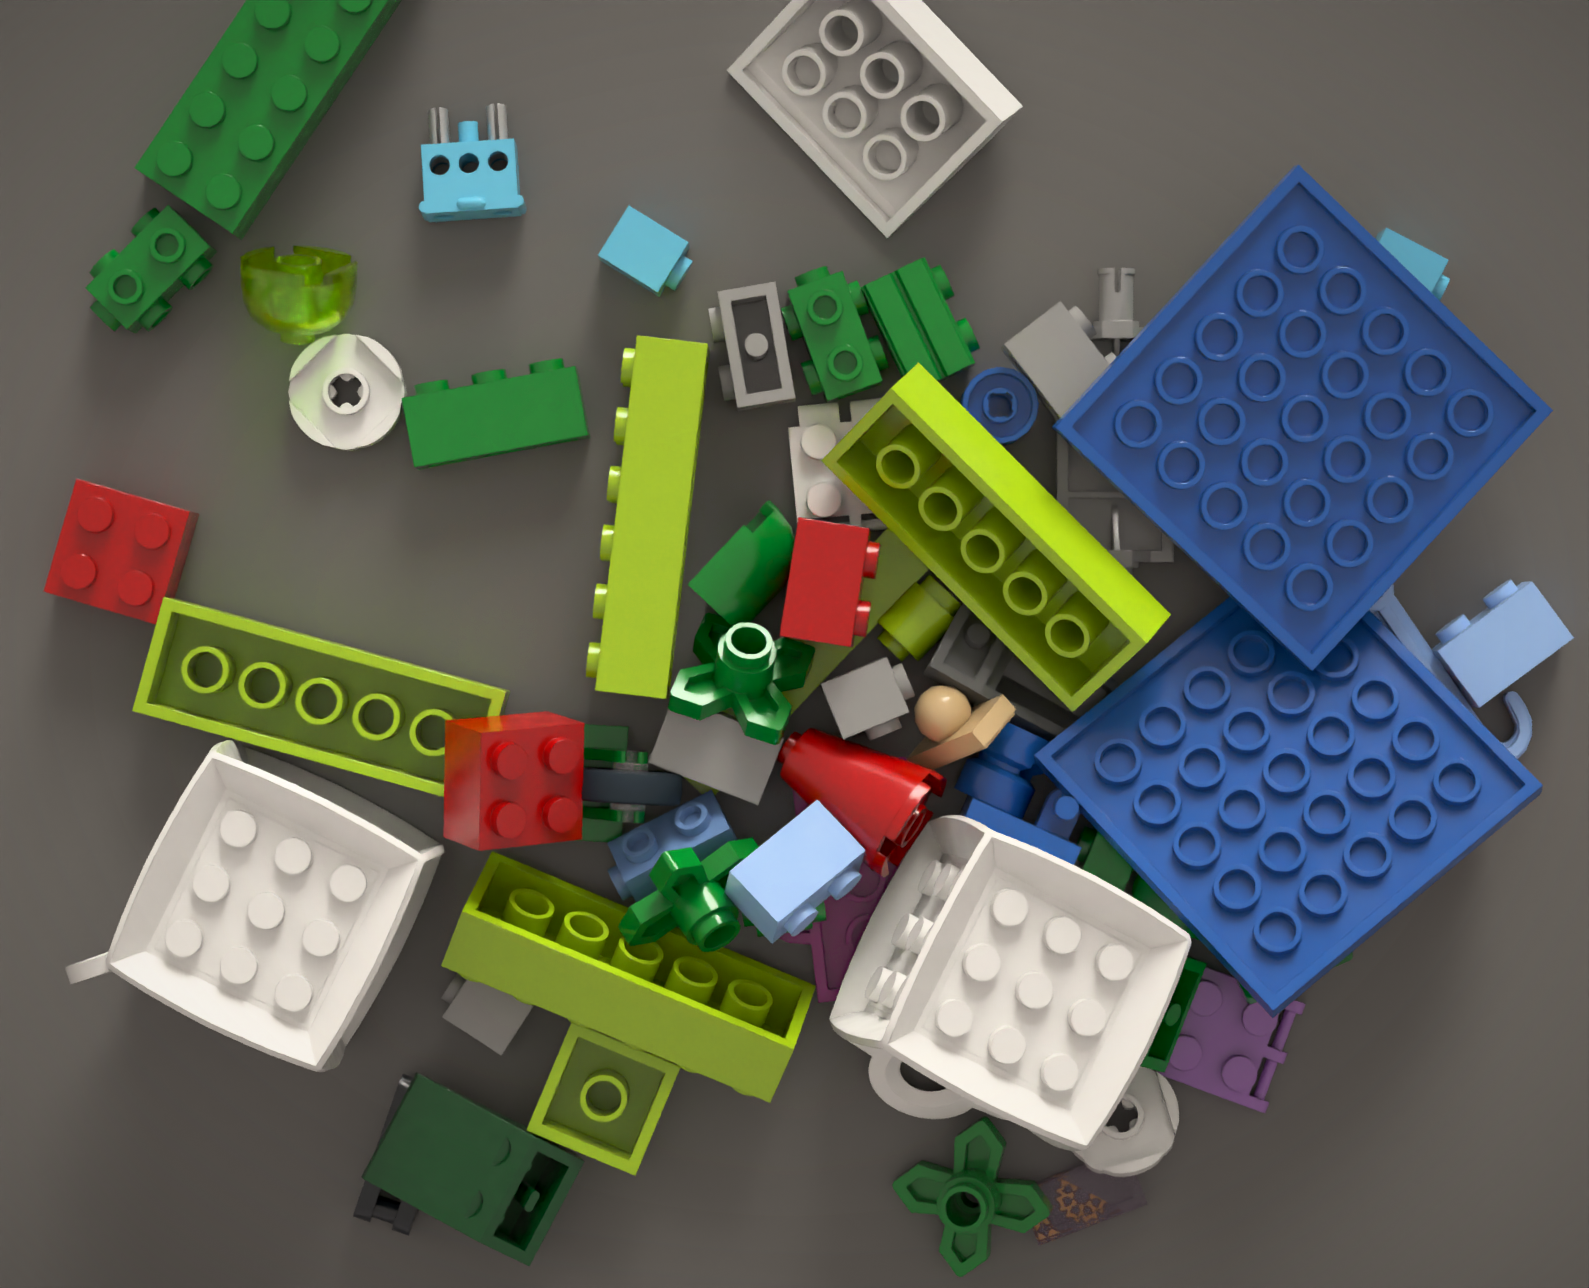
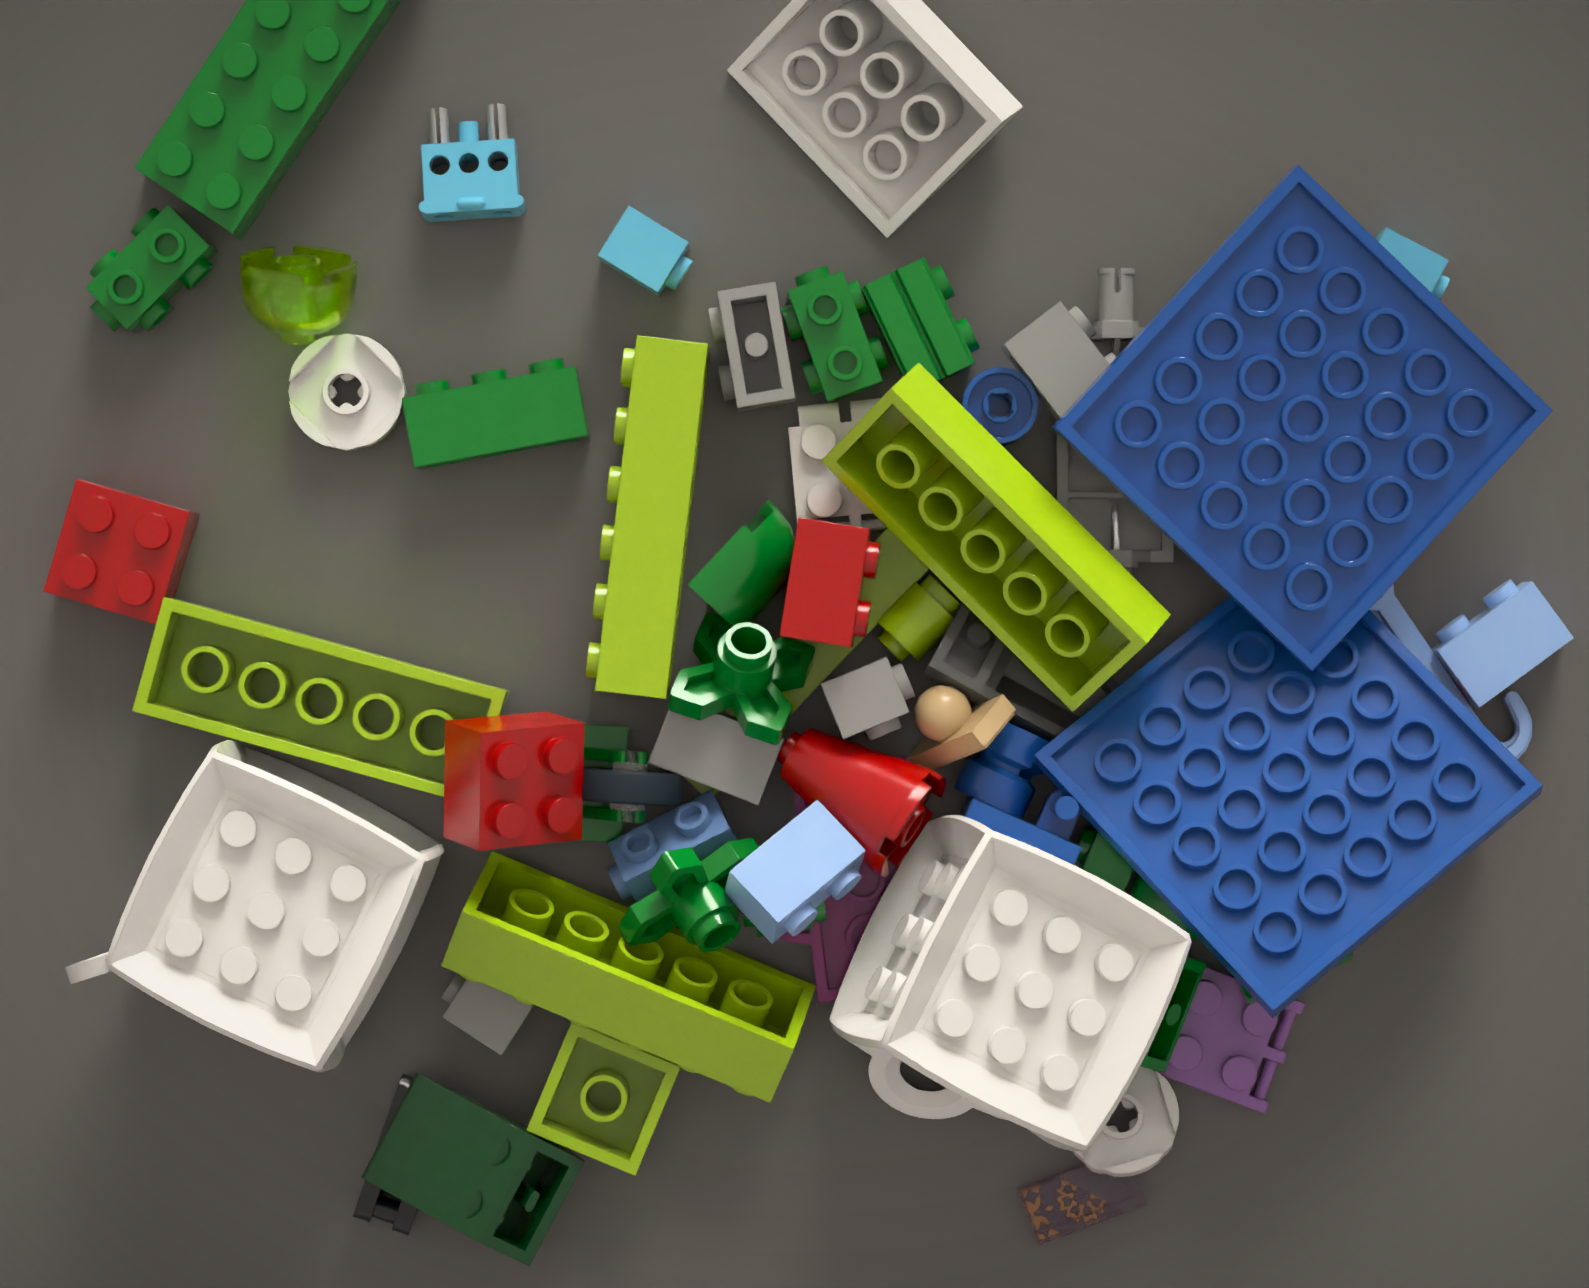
(1002, 1201): green plant -> none

